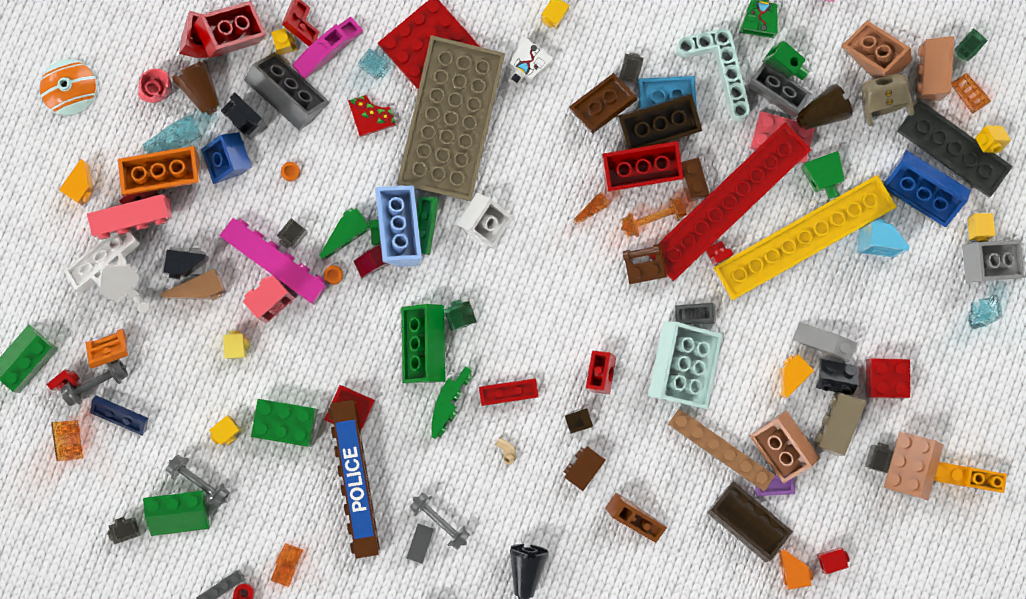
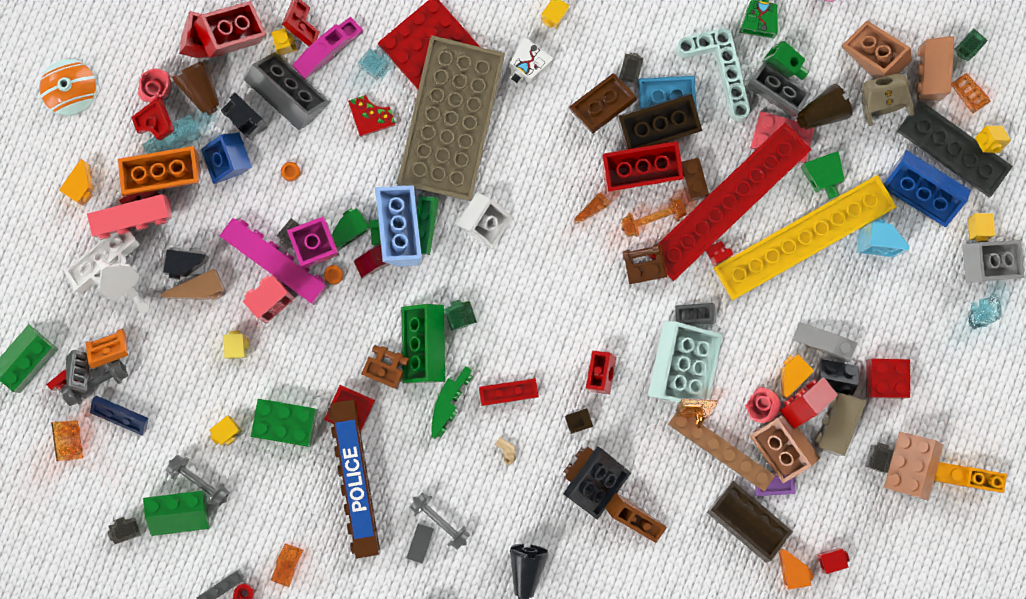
(74, 359): none -> dark grey slope
(153, 119): none -> red tile
(313, 242): none -> dark pink brick
(382, 372): none -> dark orange plate
(597, 482): none -> black plate
(697, 408): none -> clear orange slope
(763, 405): none -> coral hair
(808, 402): none -> brick

